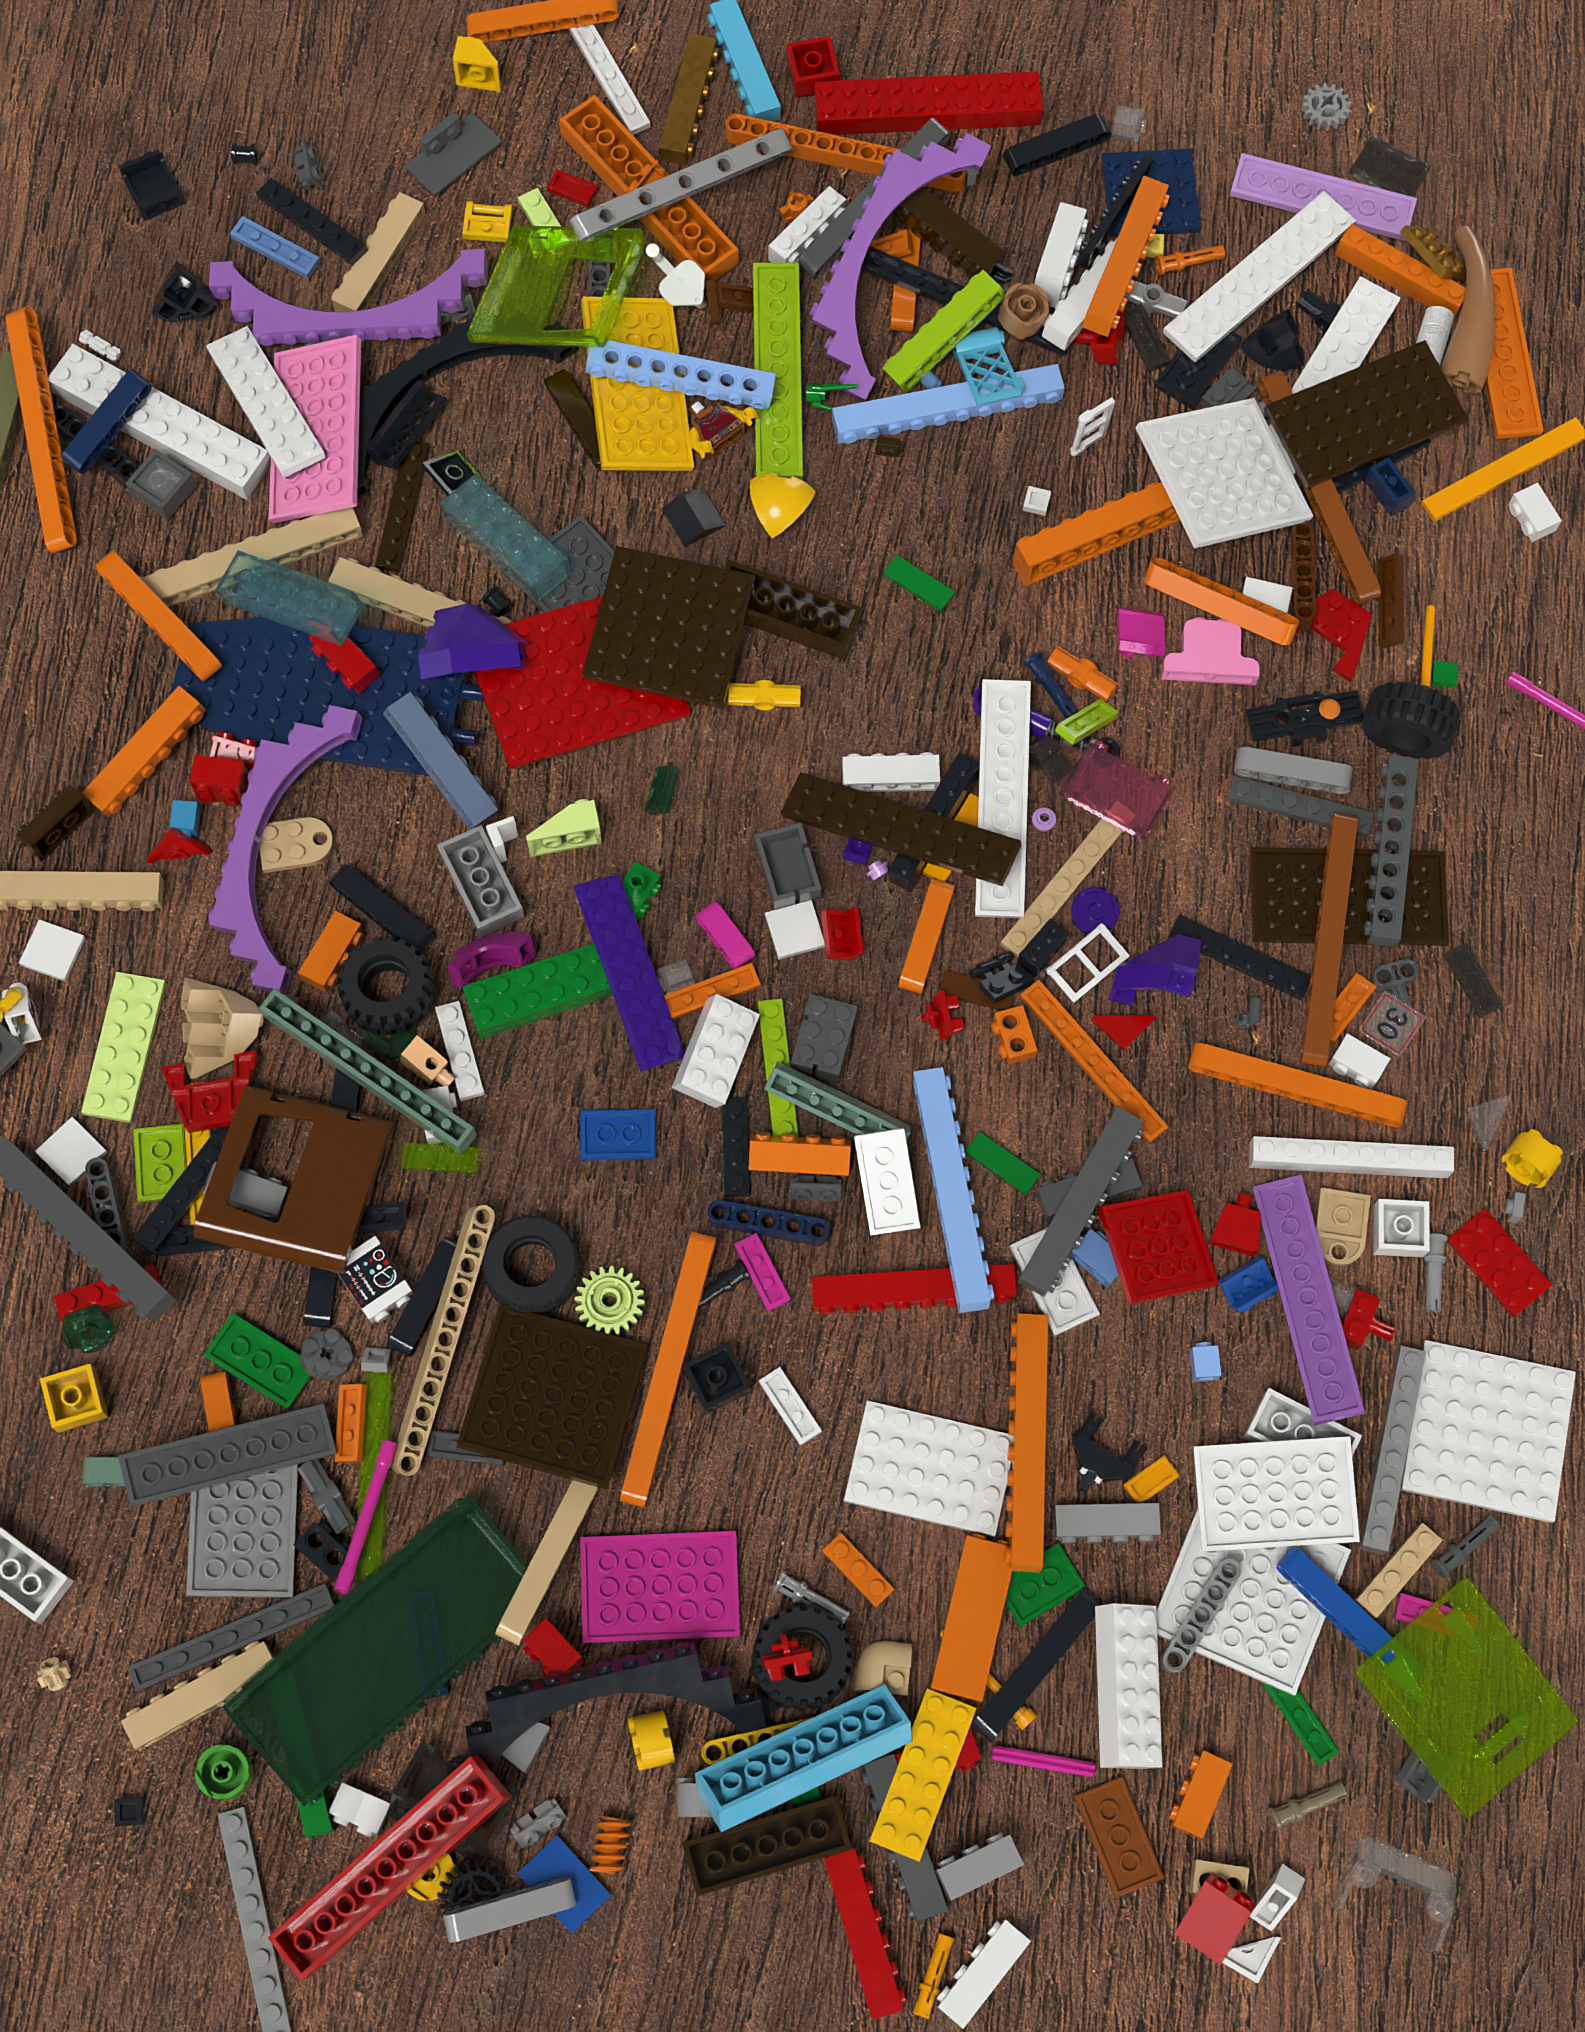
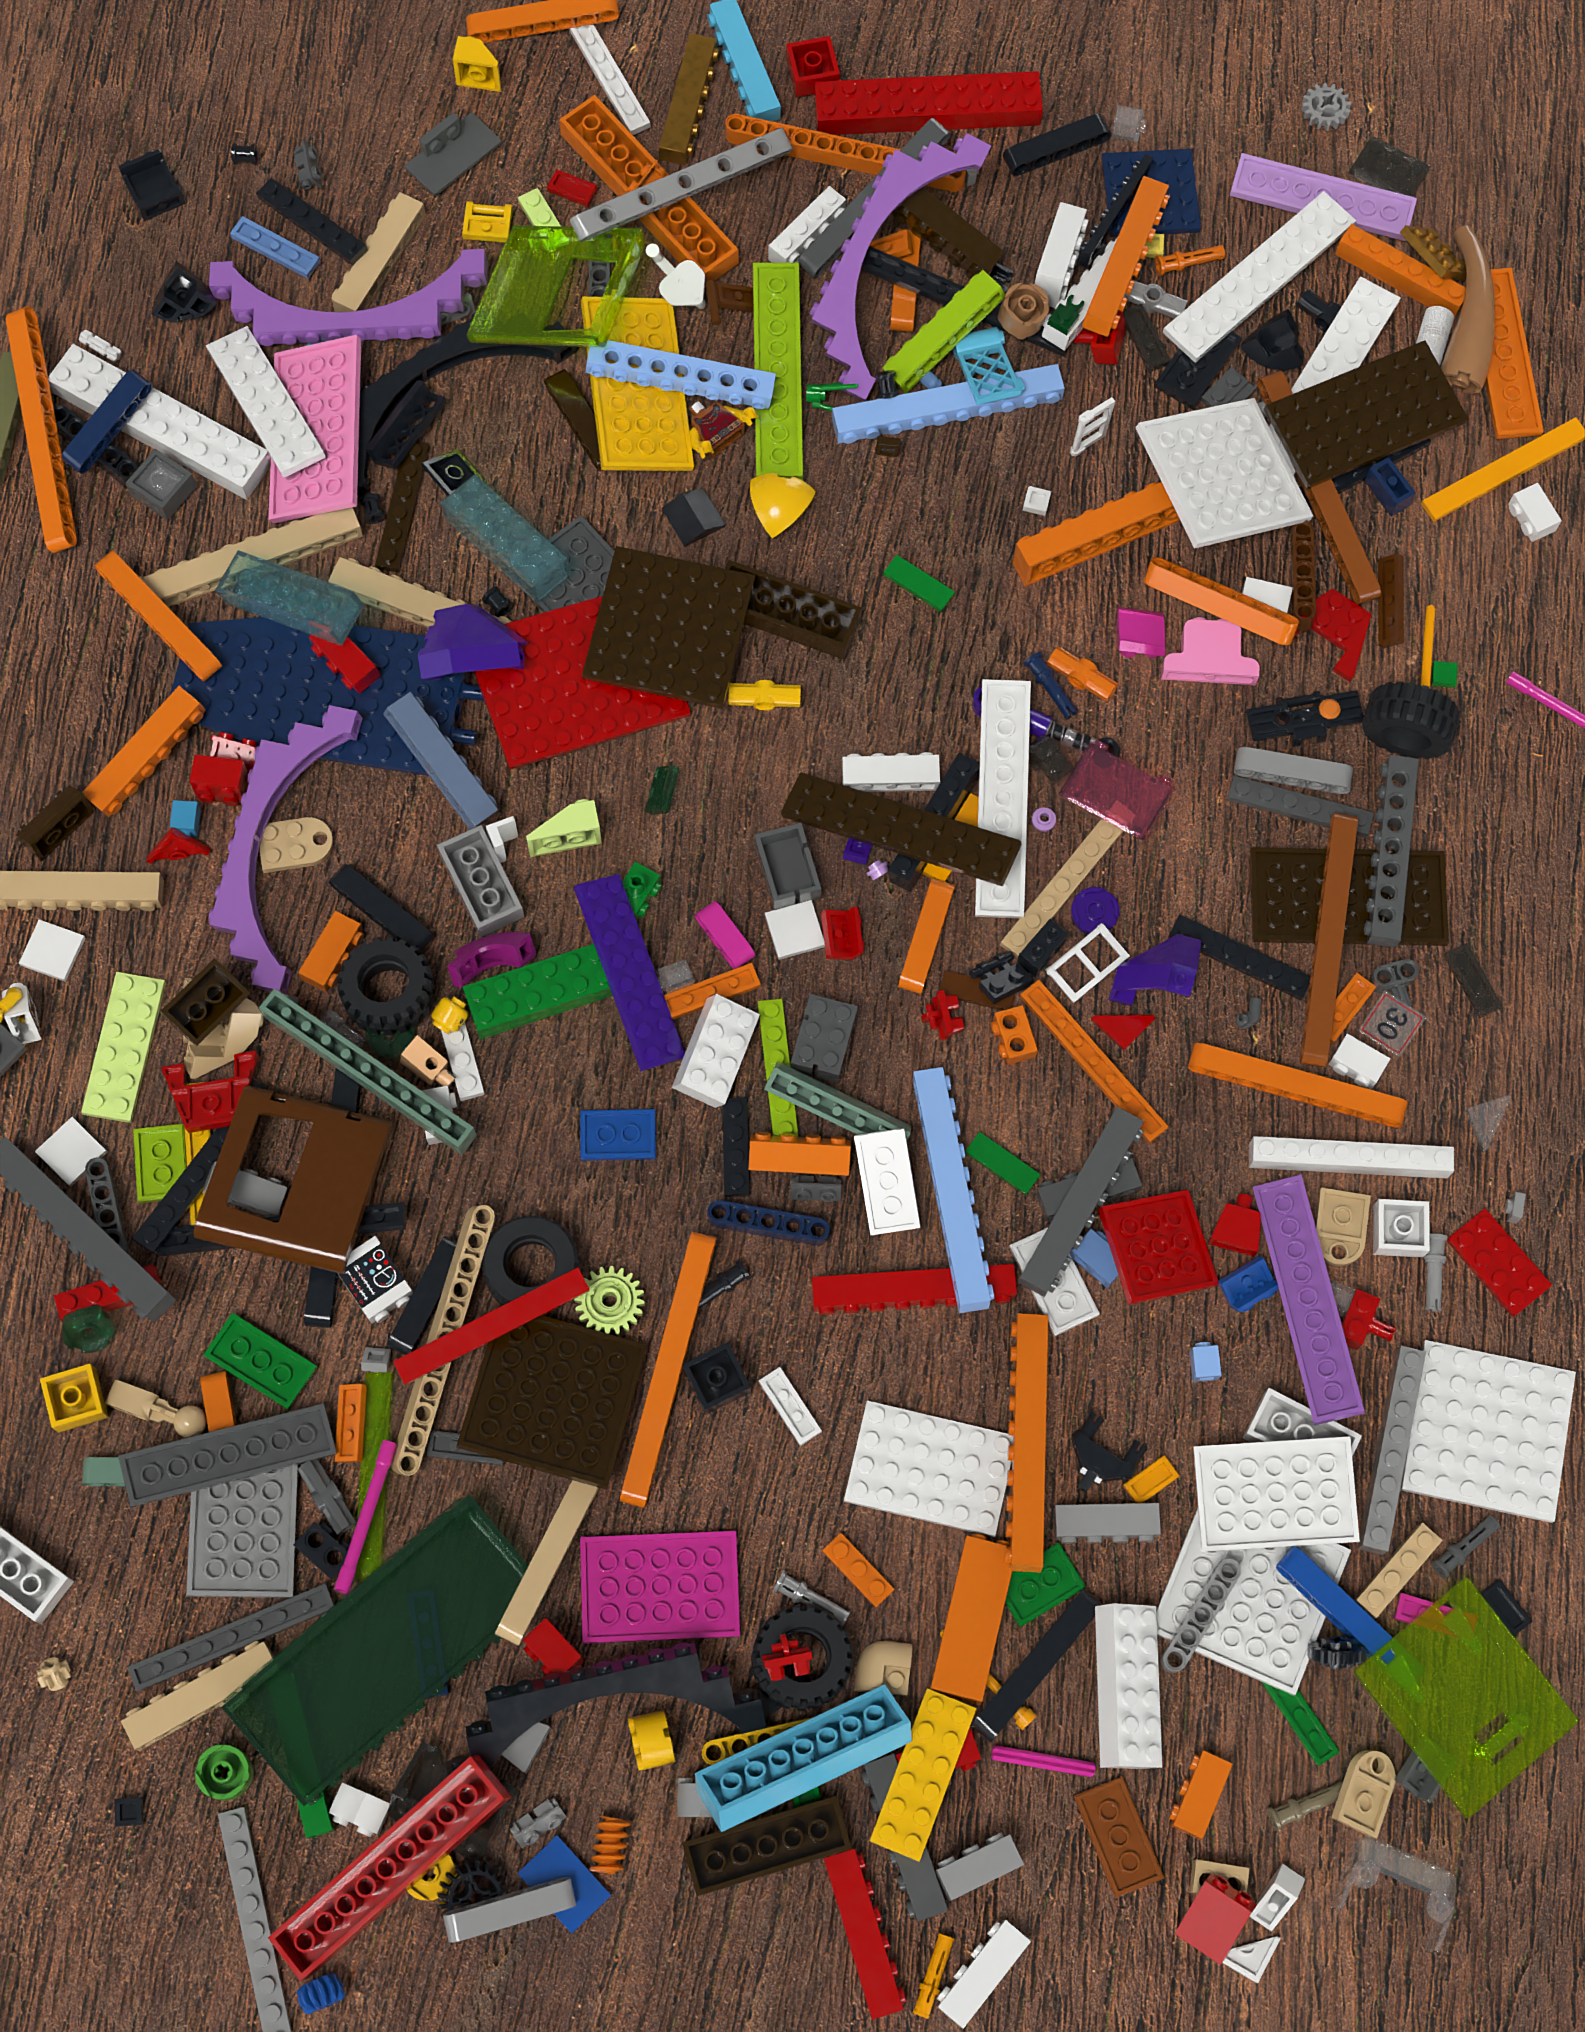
(187, 1421): none -> tan beam
(205, 1002): none -> dark brown slope
(320, 1993): none -> blue gear
(322, 1367): dark grey plate -> none
(372, 508): none -> black bush
(439, 1158): clear neon green plate -> none
(449, 1014): none -> yellow head
(491, 1326): none -> red tile
(762, 1272): dark pink plate -> none
(795, 205): orange piece -> none
(888, 376): none -> black bush
(1065, 316): none -> dark green plate
(1086, 721): lime plate -> none
(1336, 1652): none -> black gear
(1365, 1793): none -> tan plate
(1506, 1607): none -> black tile
(1532, 1158): yellow brick -> none

